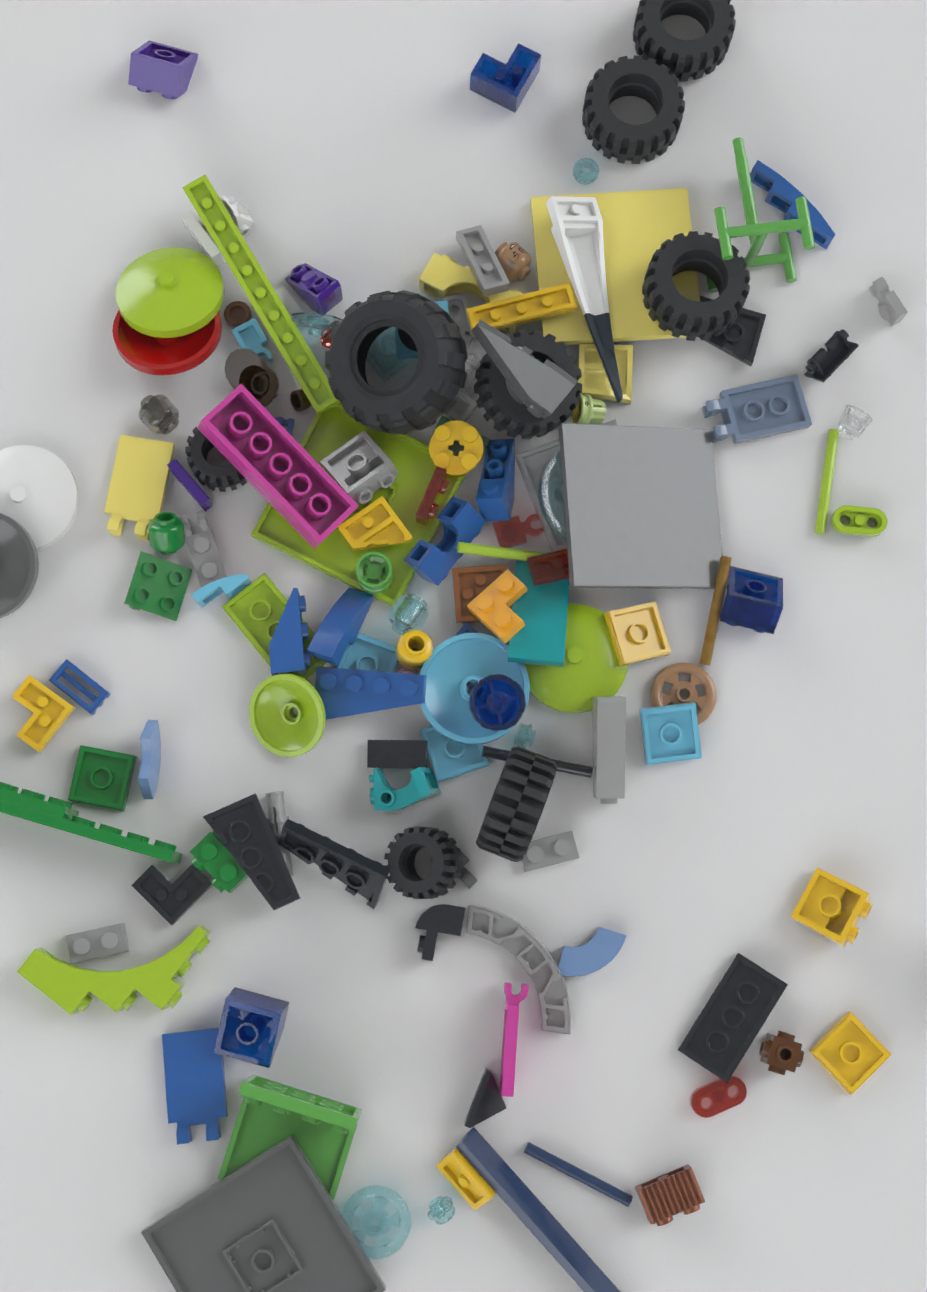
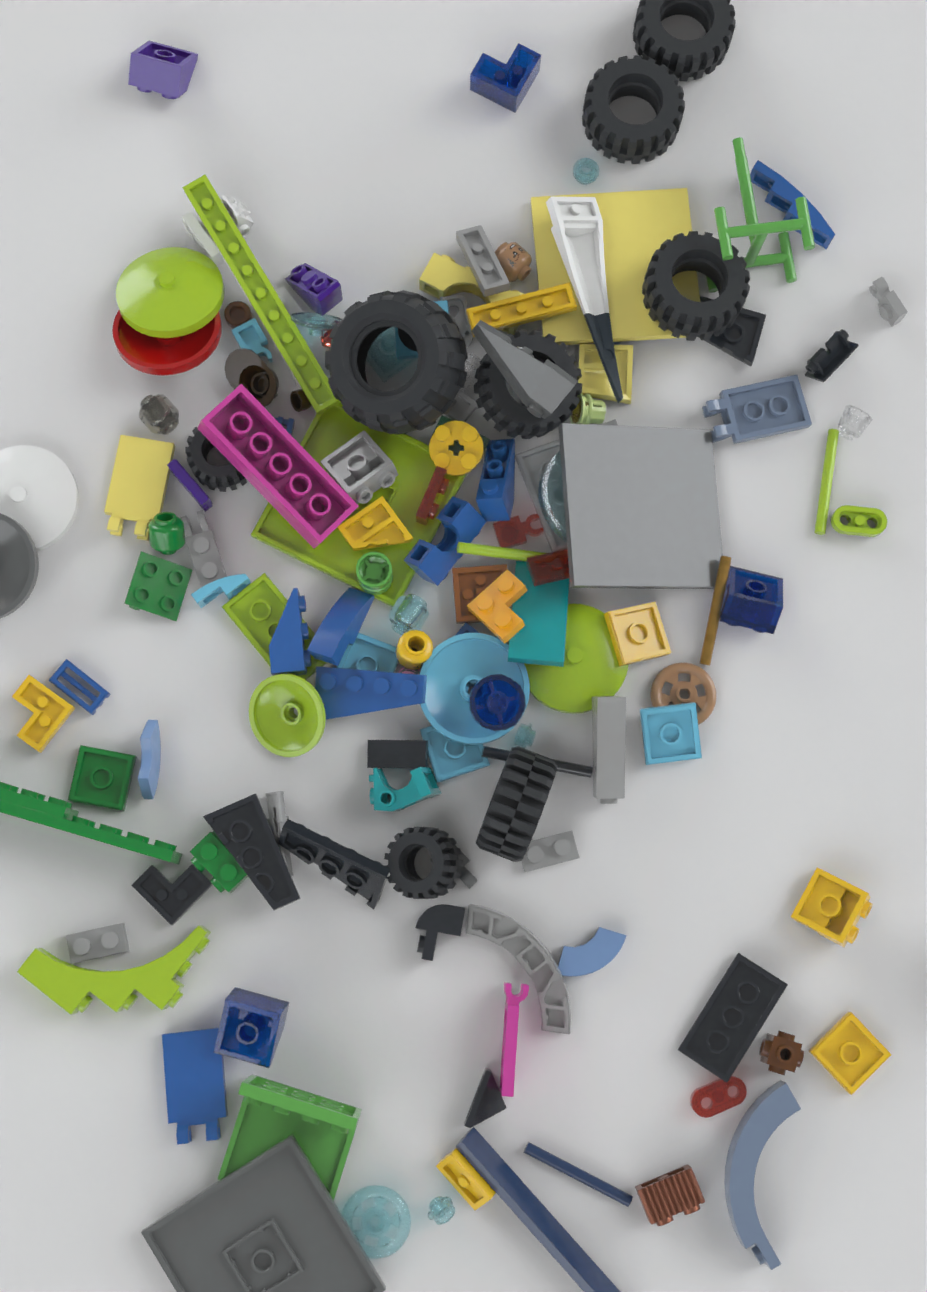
(742, 1158): none -> sand blue arch

